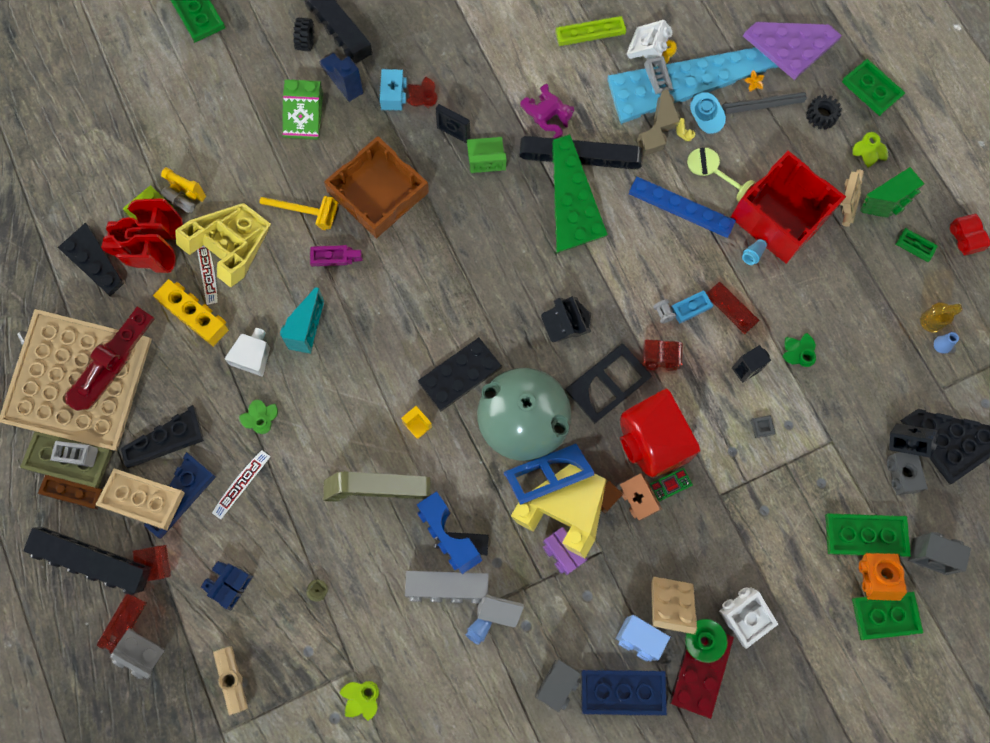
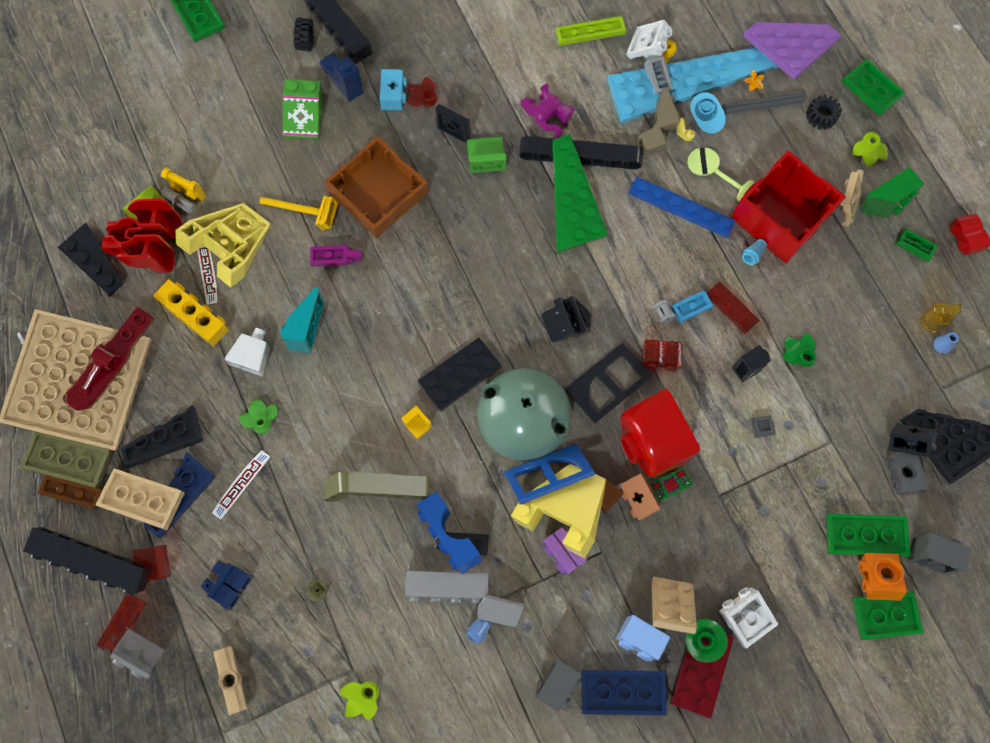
(86, 456): light grey slope -> none

